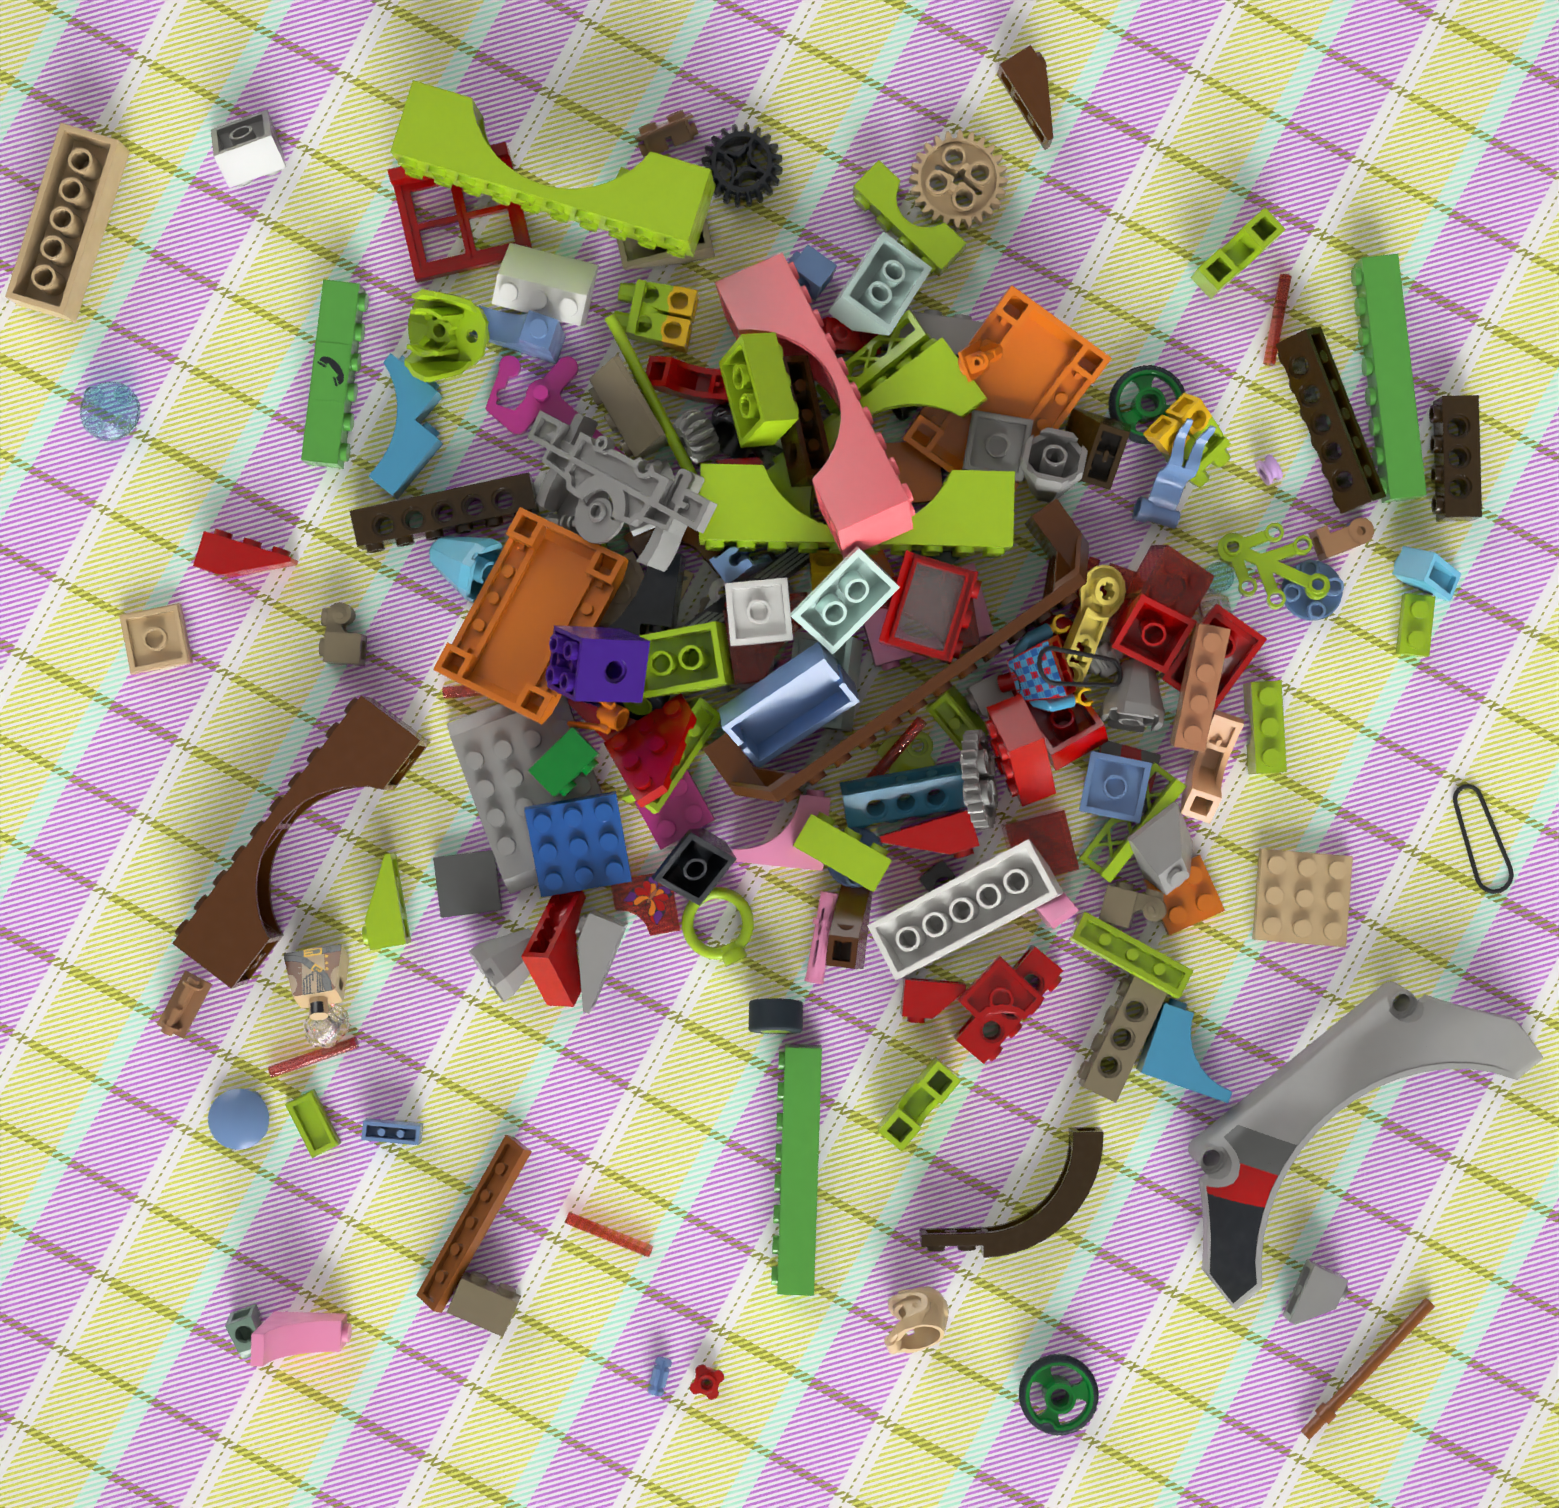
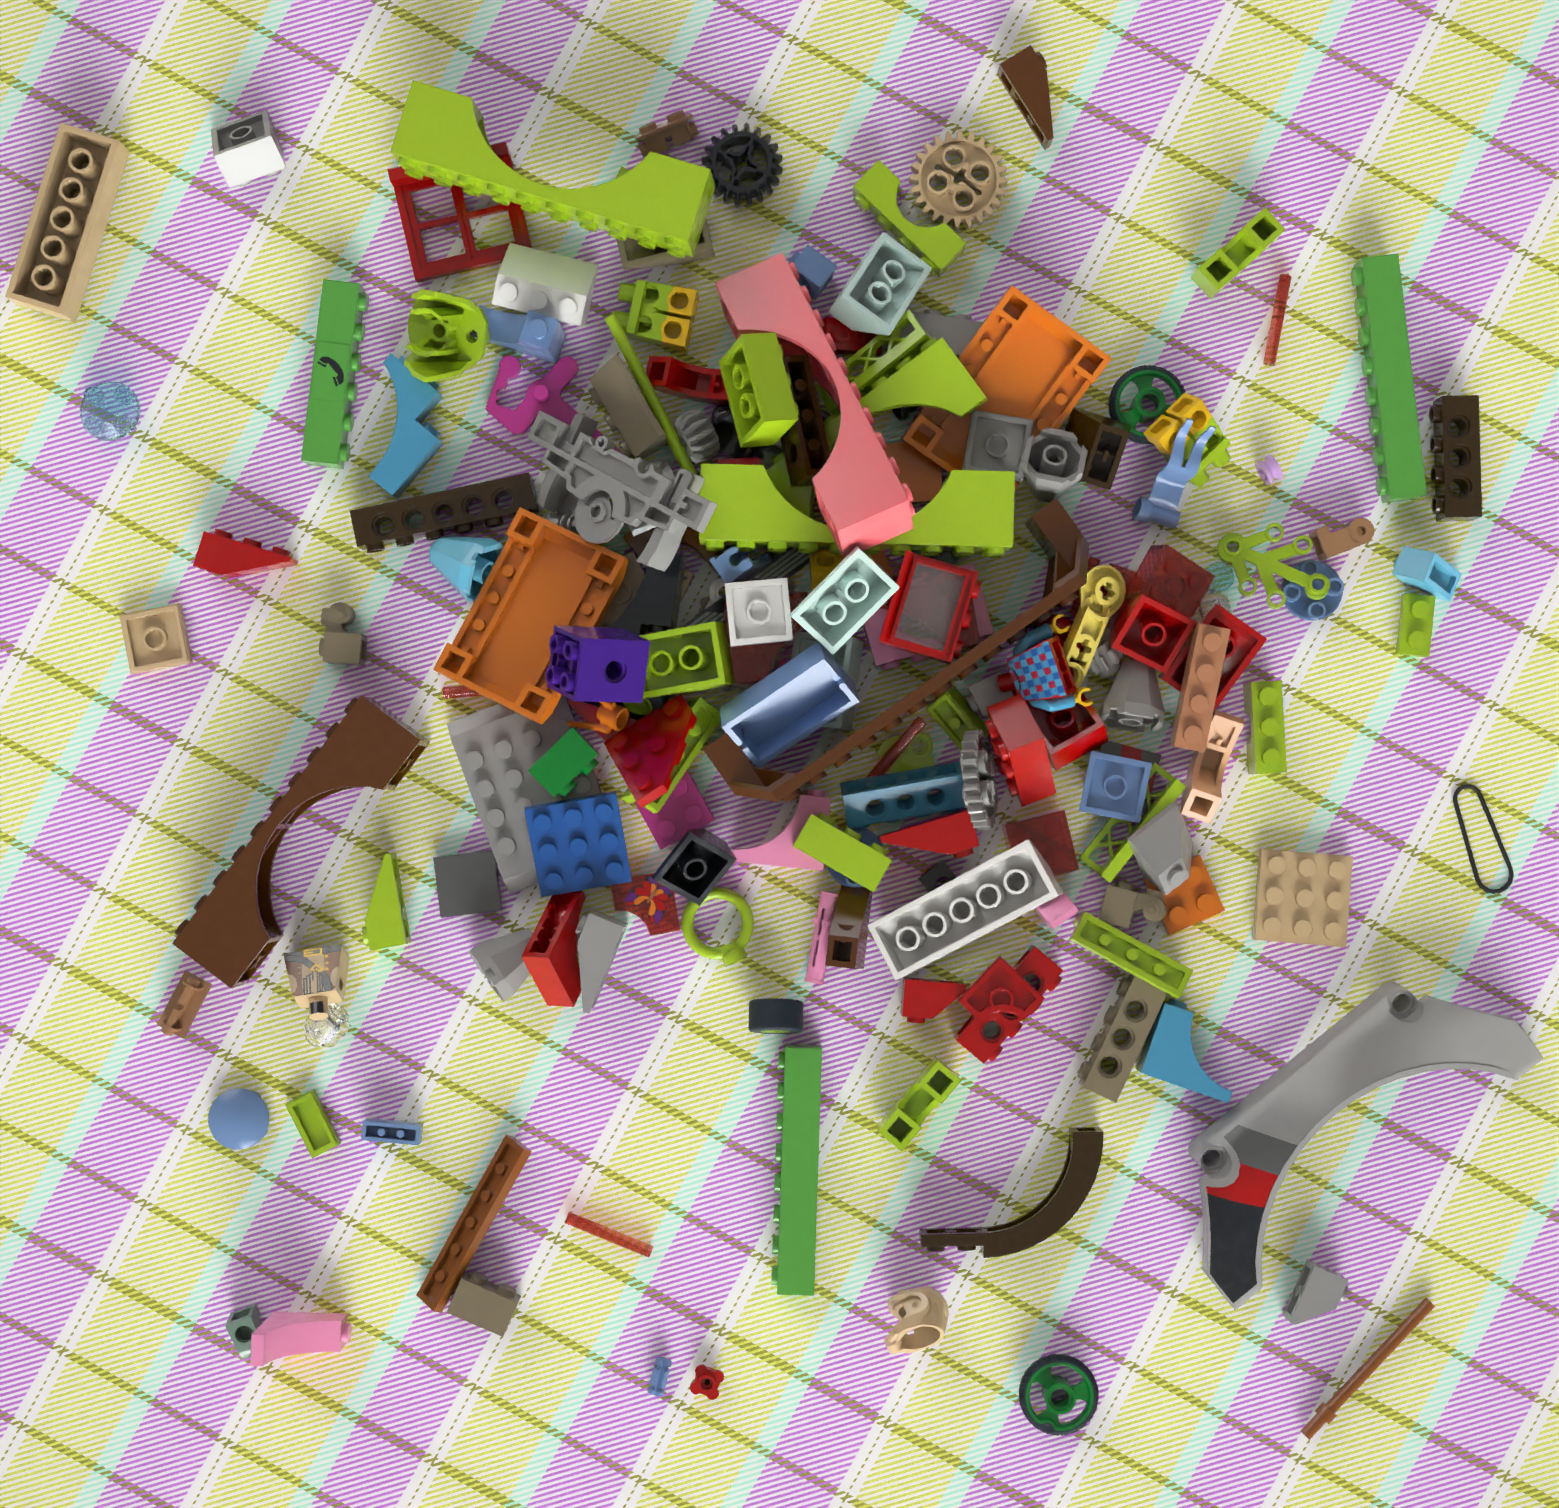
(313, 1057): clear red bar -> none
(976, 358): orange hinge -> none
(1079, 653): black piece -> none
(1343, 428): dark brown brick -> none

